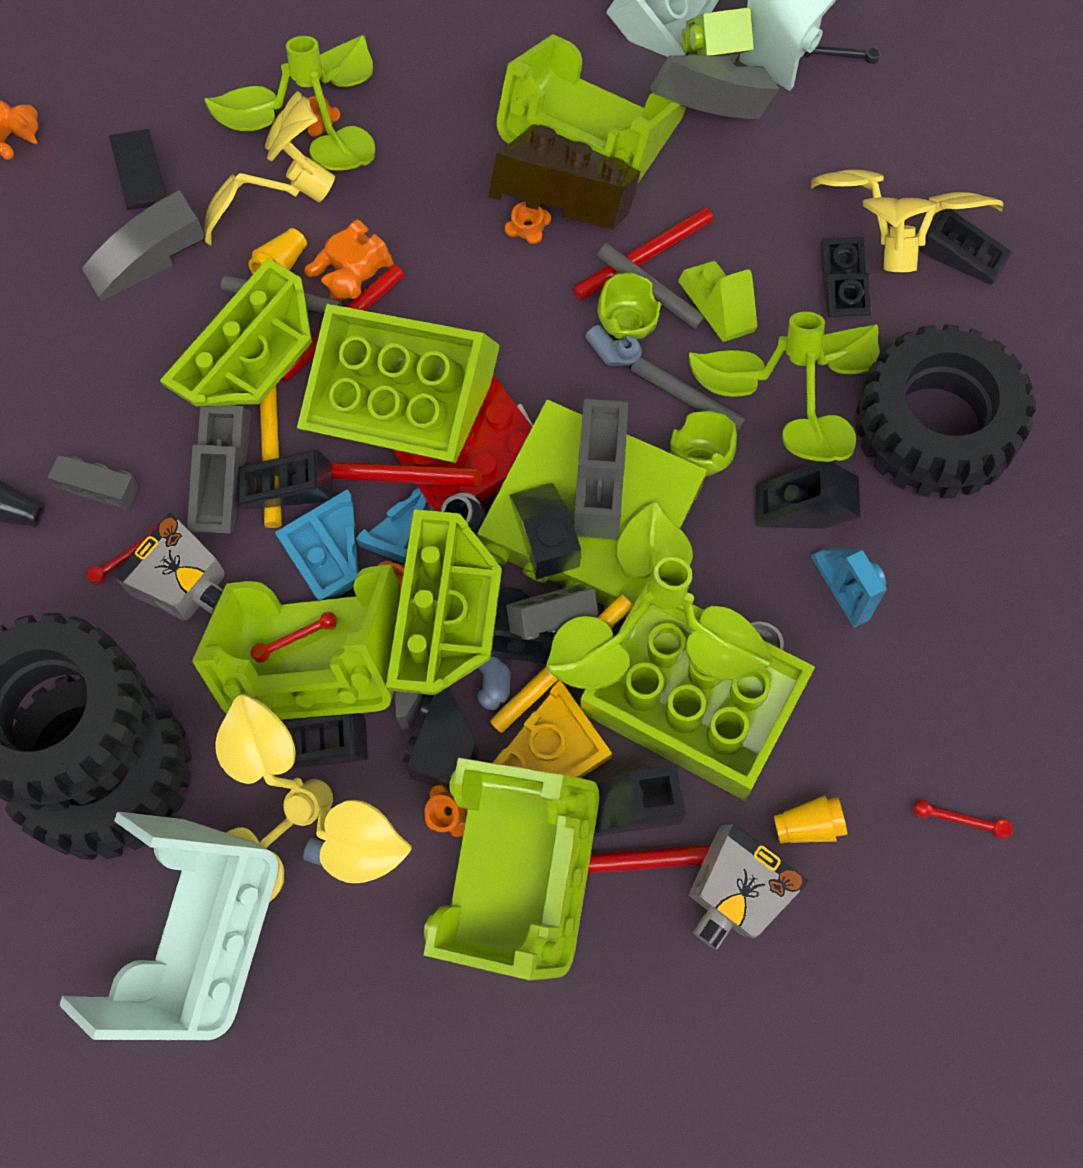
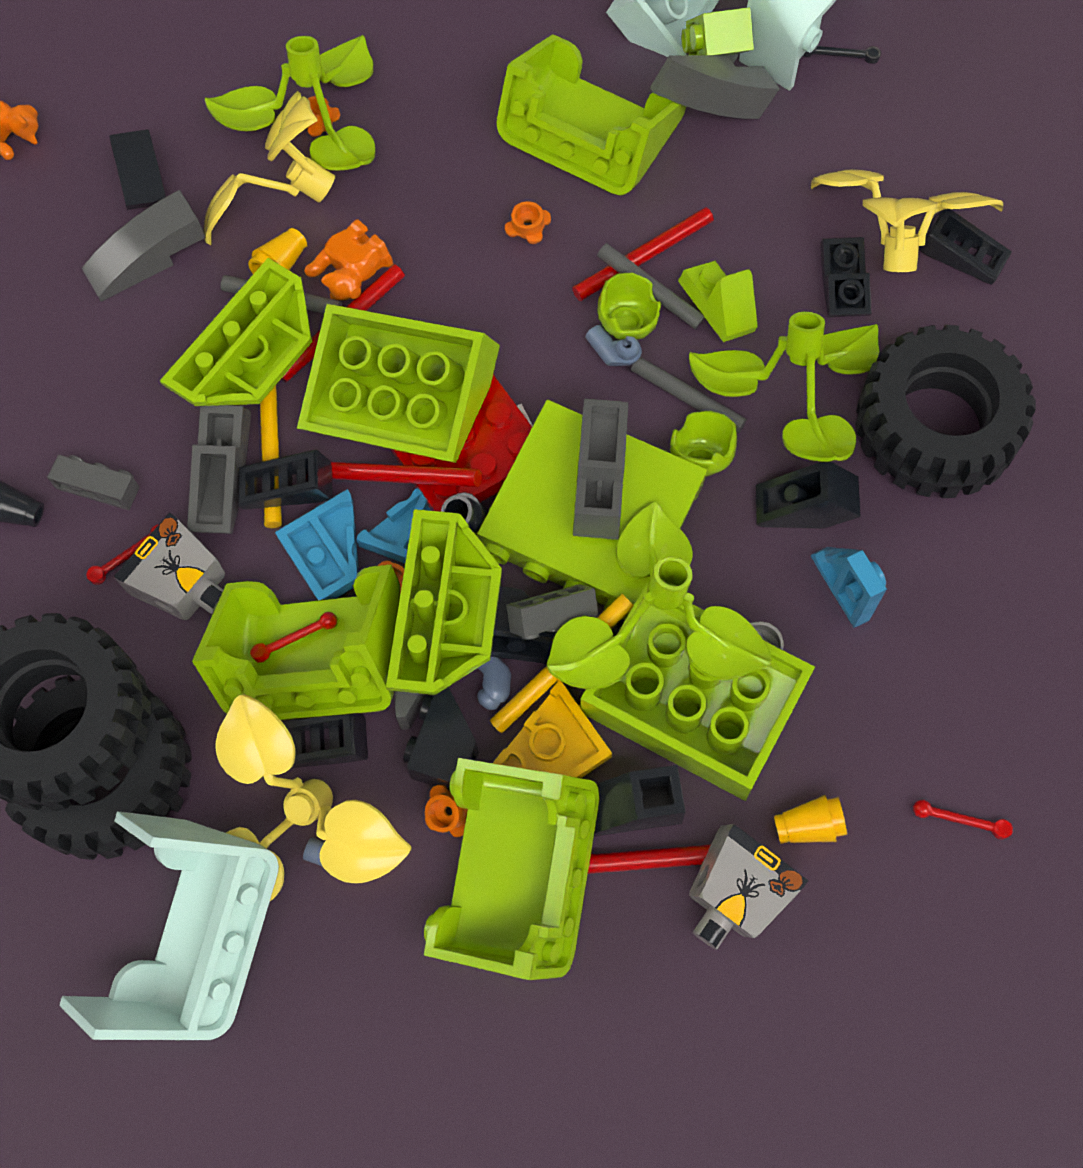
(546, 530): black slope -> none
(564, 176): dark brown wedge -> none

